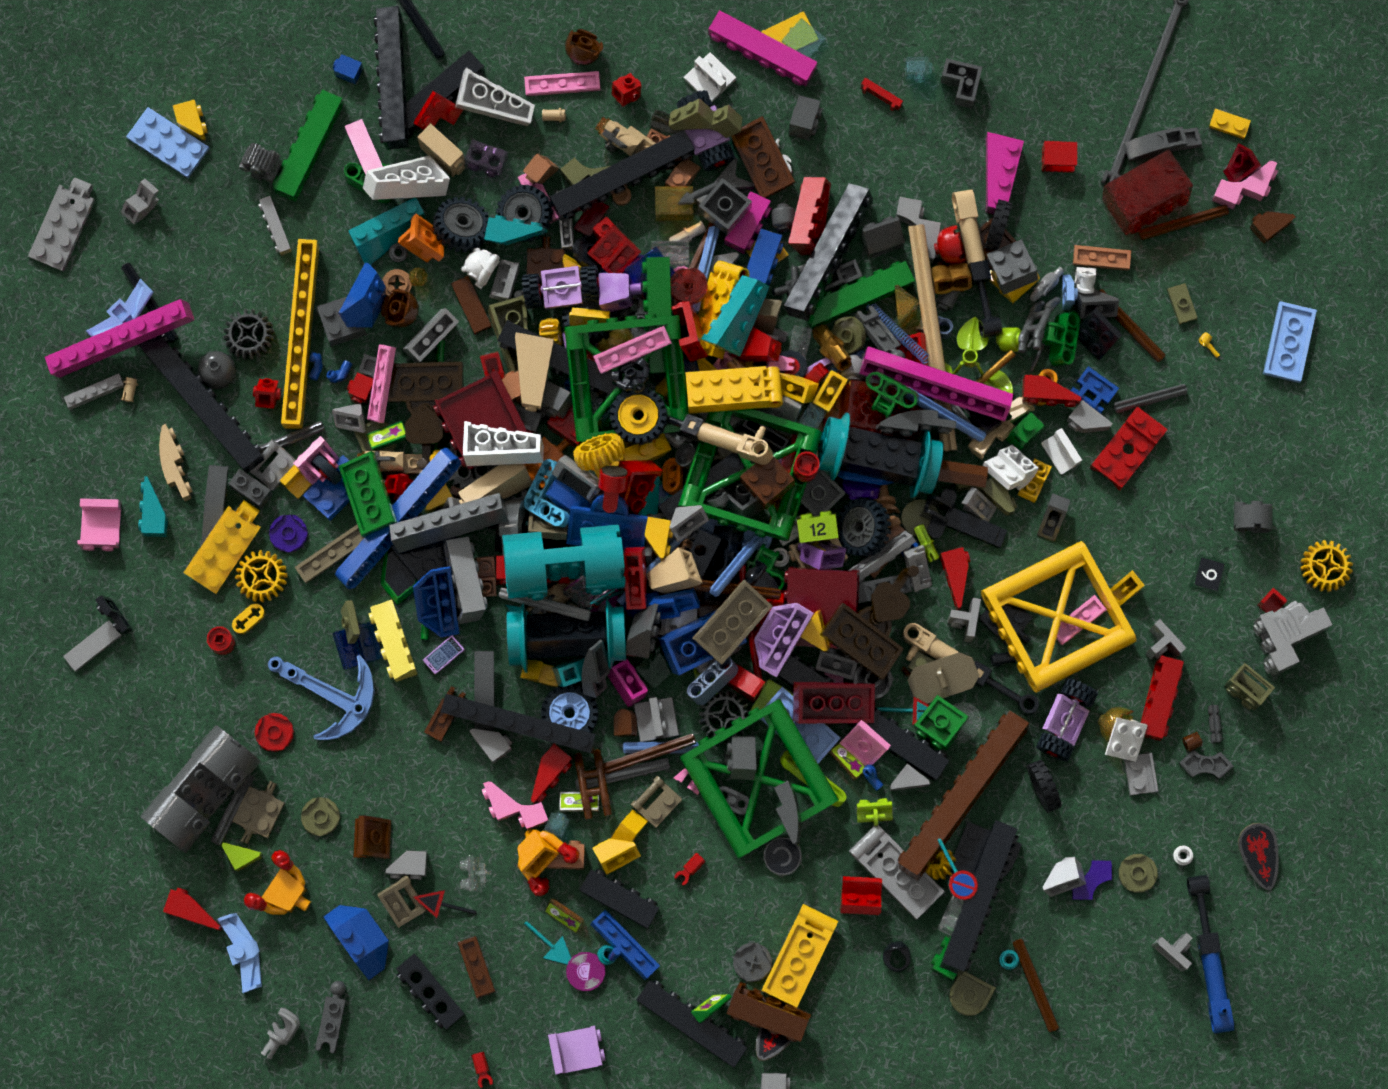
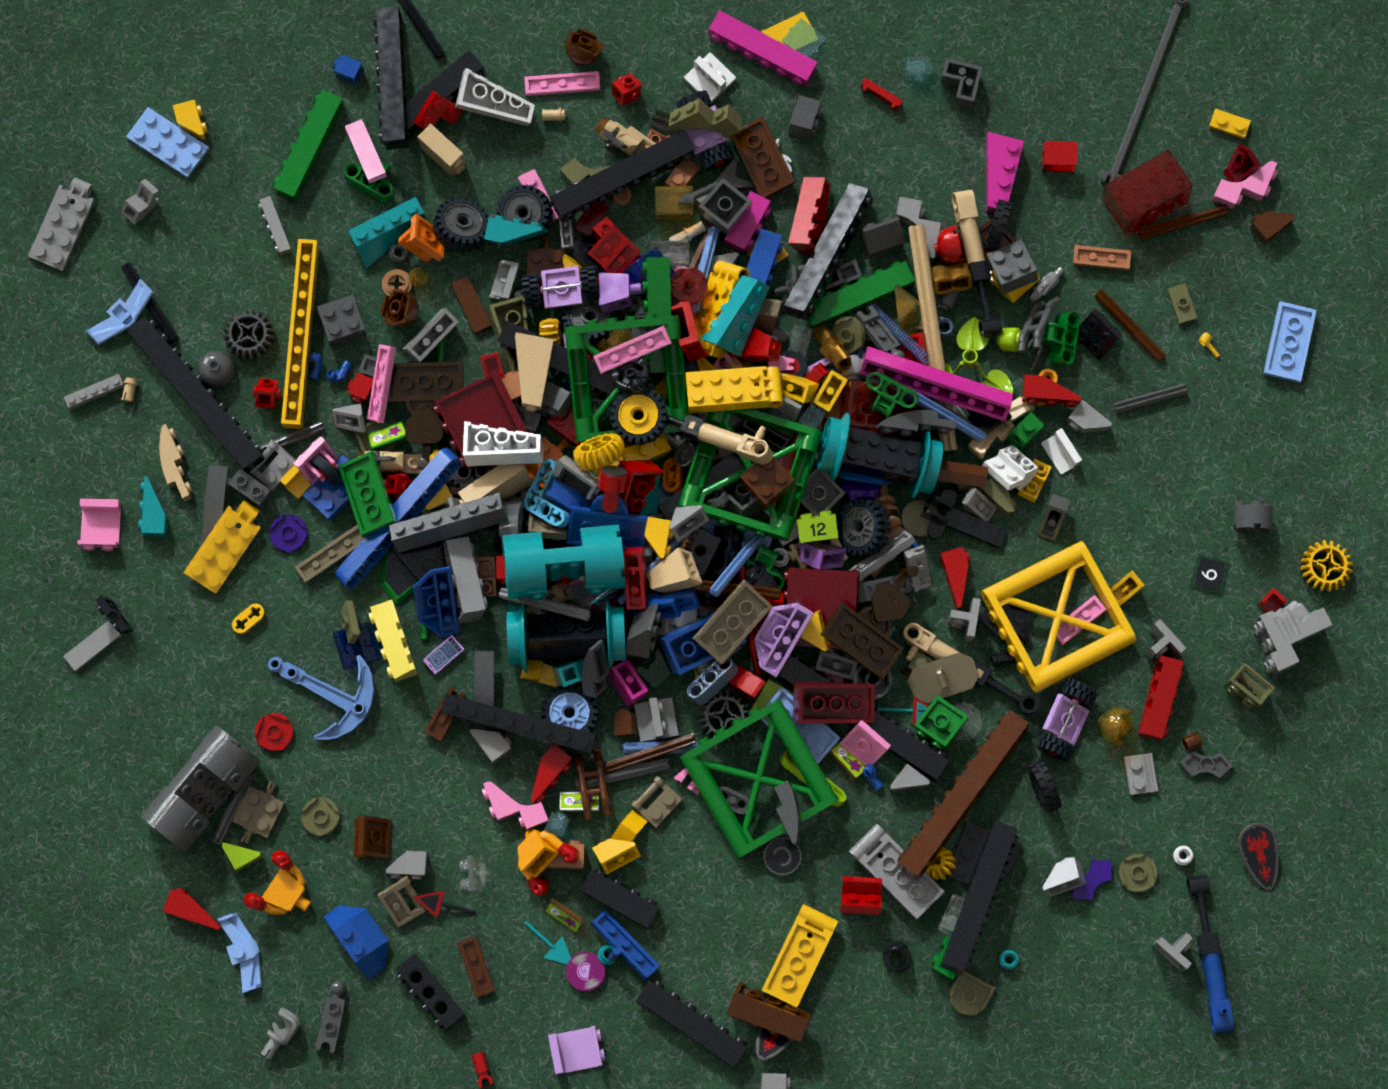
(119, 338): dark pink brick -> none
(220, 640): red wheel -> none
(256, 583): yellow gear -> none
(260, 163): dark grey brick -> none
(364, 299): blue wedge -> none
(407, 180): white wedge -> none
(480, 266): white helmet -> none
(488, 154): clear purple brick -> none
(540, 169): nougat slope -> none
(580, 316): yellow panel -> none
(691, 867): red bar -> none
(710, 1006): green slope -> none
(741, 757): dark grey brick -> none
(752, 962): dark grey tile -> none
(783, 218): dark grey head -> none
(806, 466): red wheel -> none
(874, 811): lime hips -> none
(927, 542): lime axle -> none
(962, 883): piece -> none
(996, 367): pearl gold bar -> none
(1035, 985): reddish brown axle -> none
(1069, 293): light blue wing -> none
(1085, 279): white piece -> none
(1096, 385): blue plate -> none
(1104, 303): dark grey slope -> none
(1126, 739): white hinge -> none
(1138, 431): red piece -> none
(1158, 142): dark grey slope -> none
(1214, 723): dark grey axle -> none

